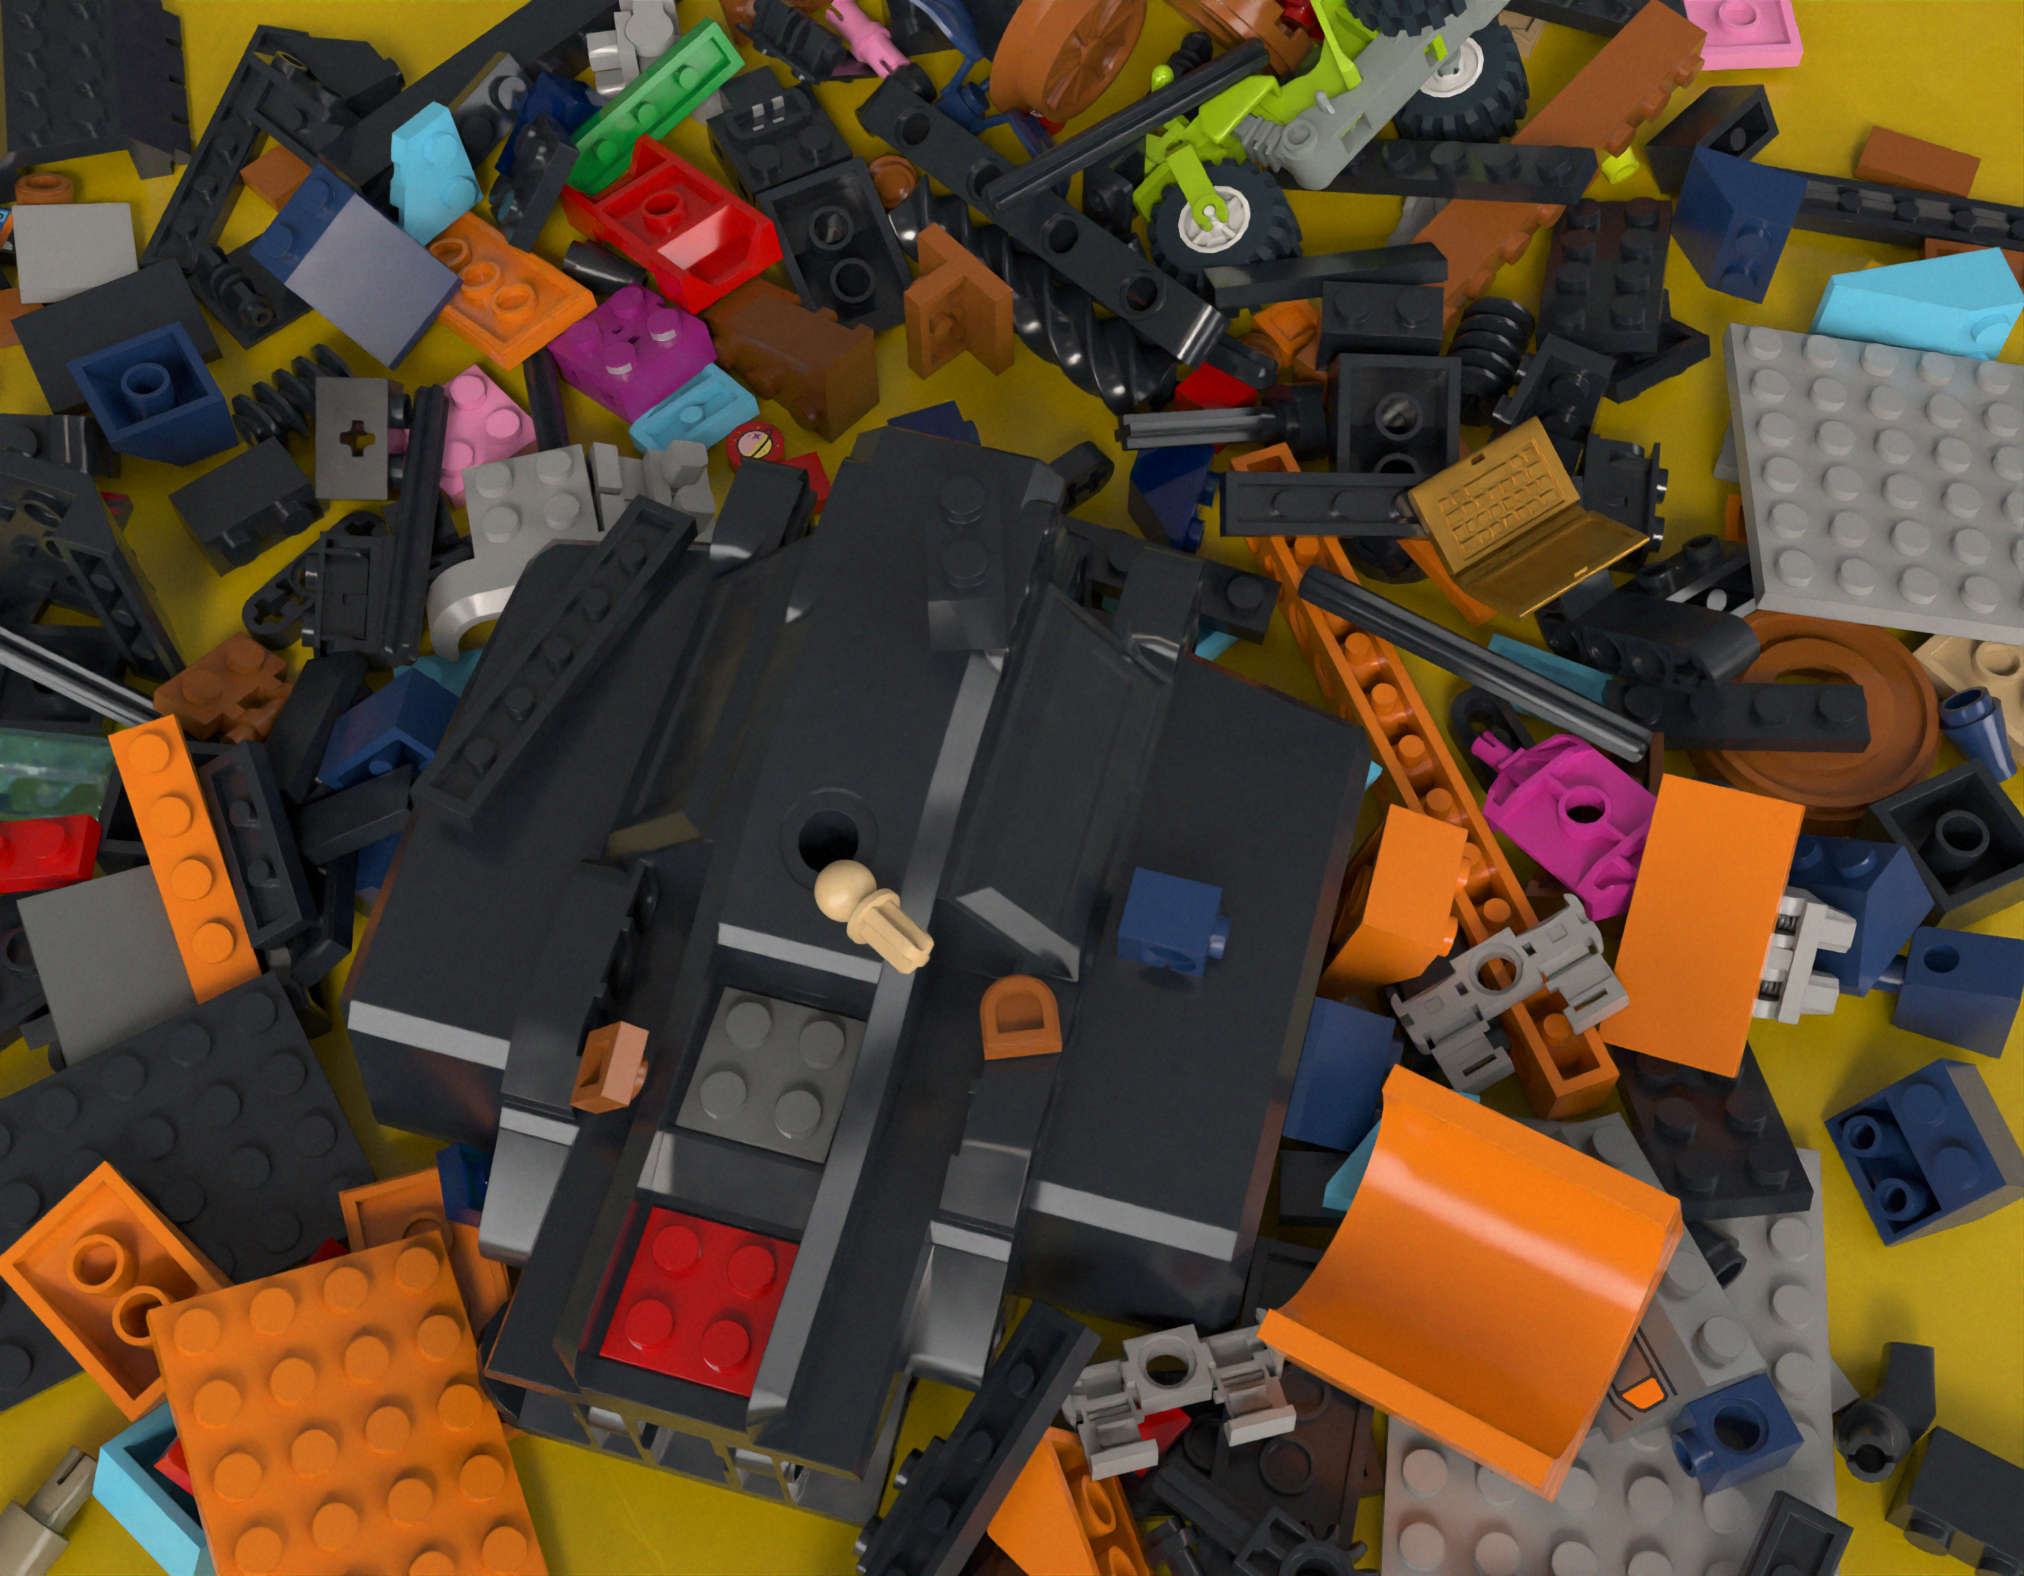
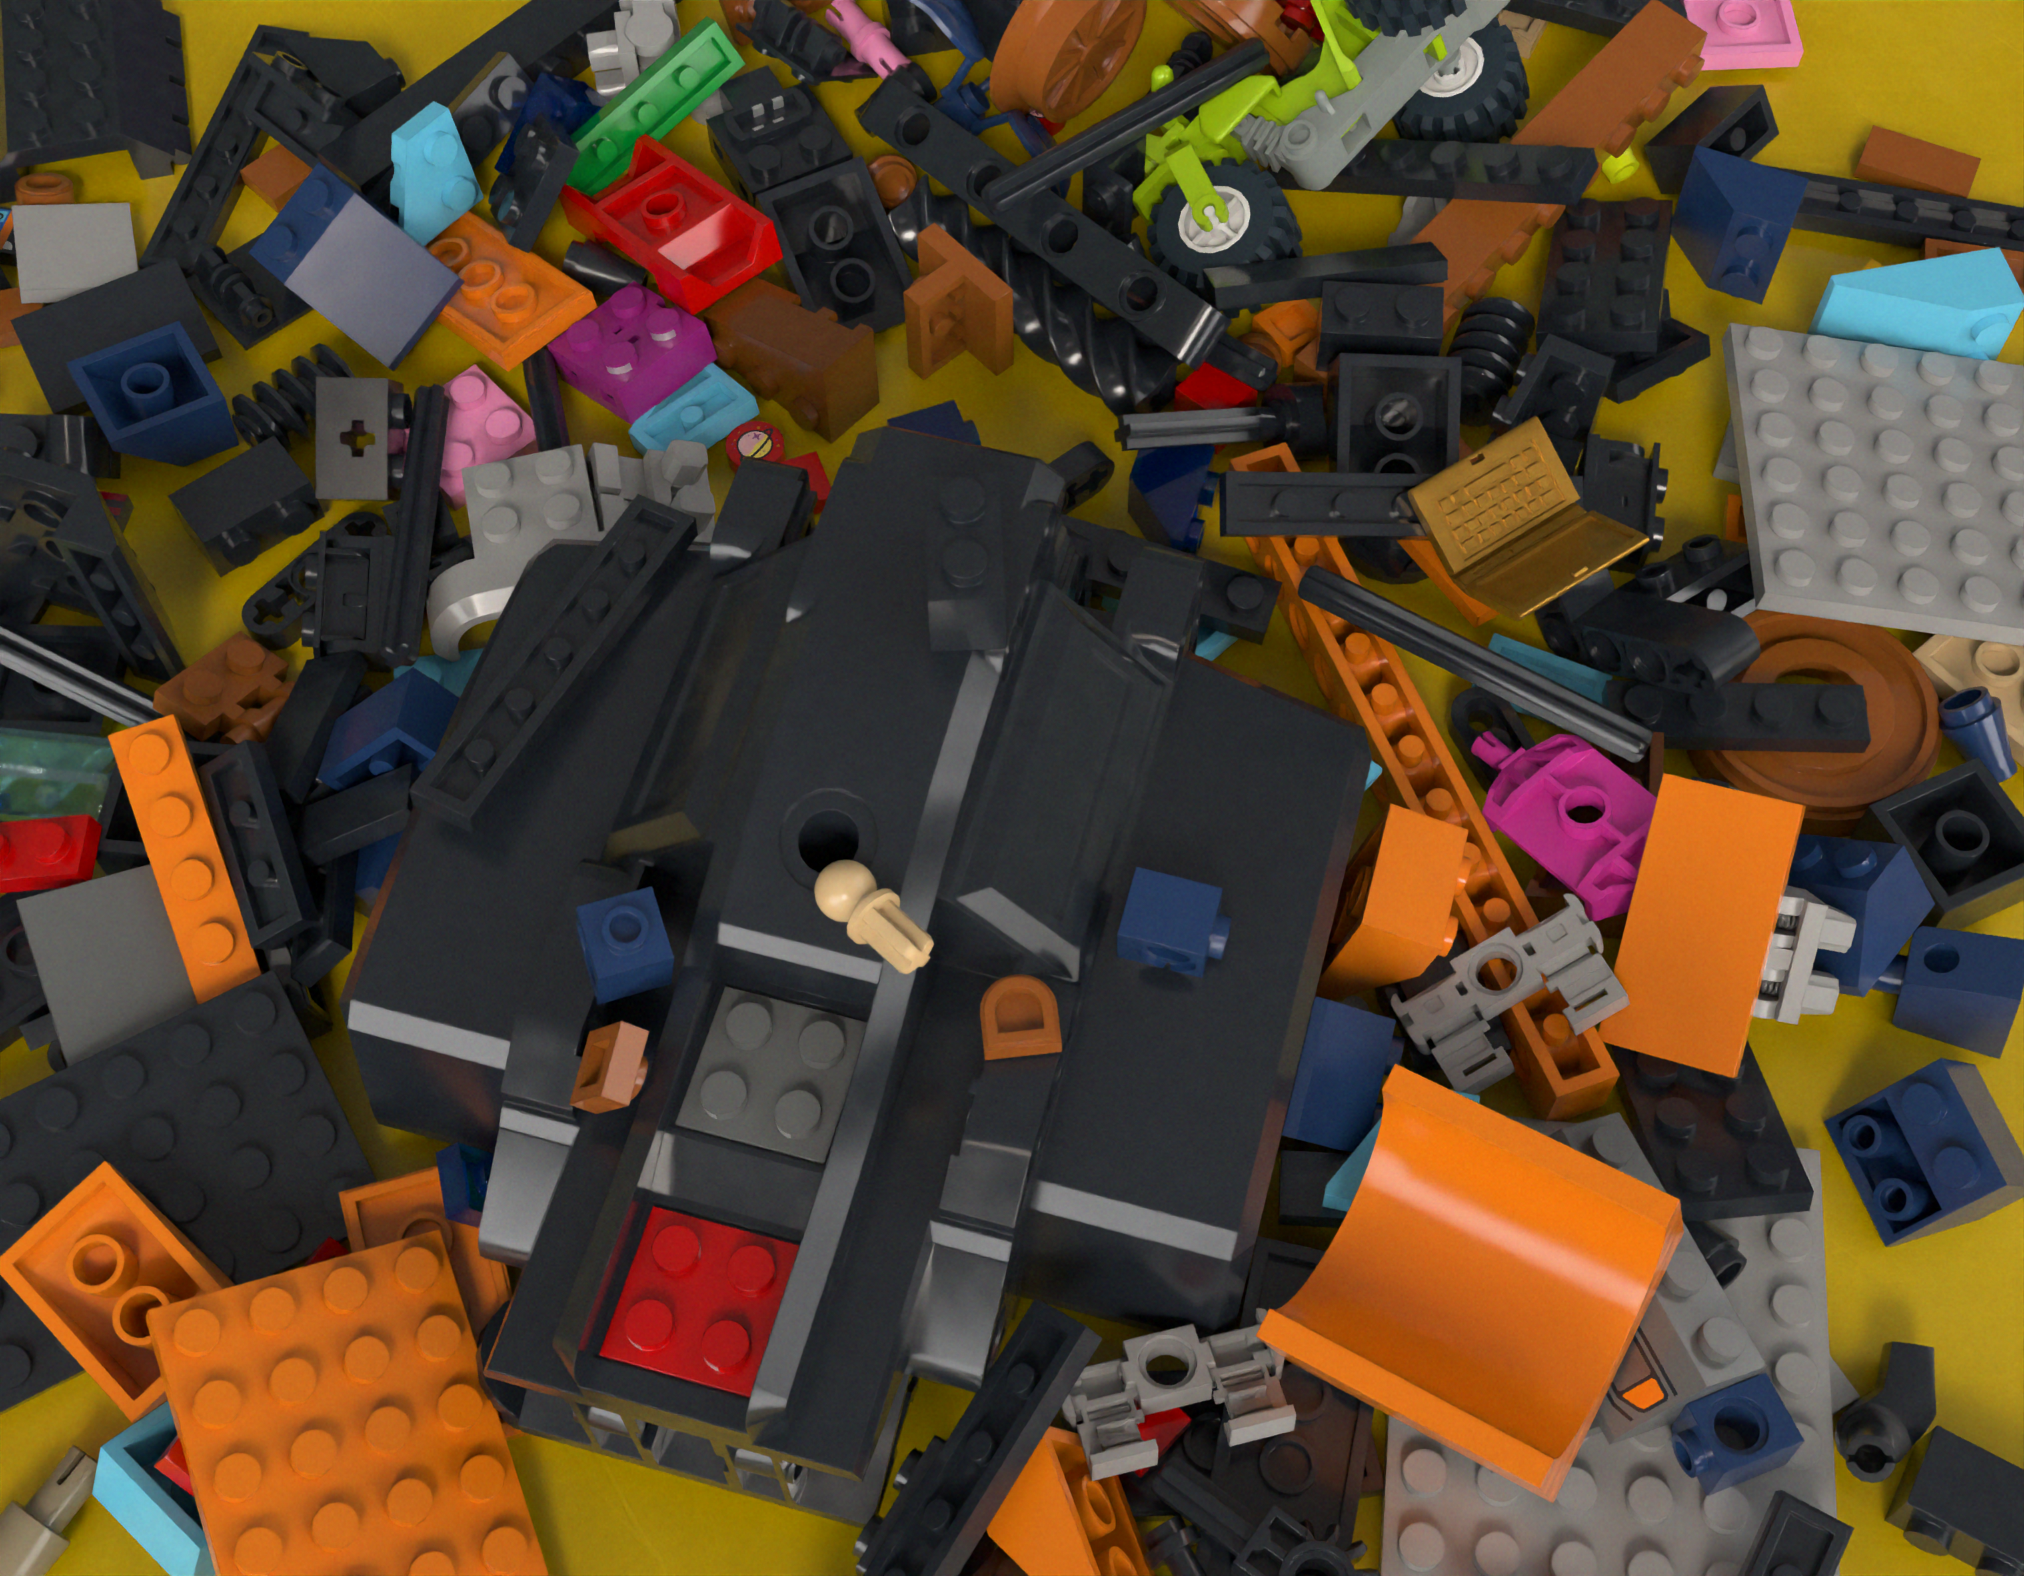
(624, 945): none -> dark blue brick

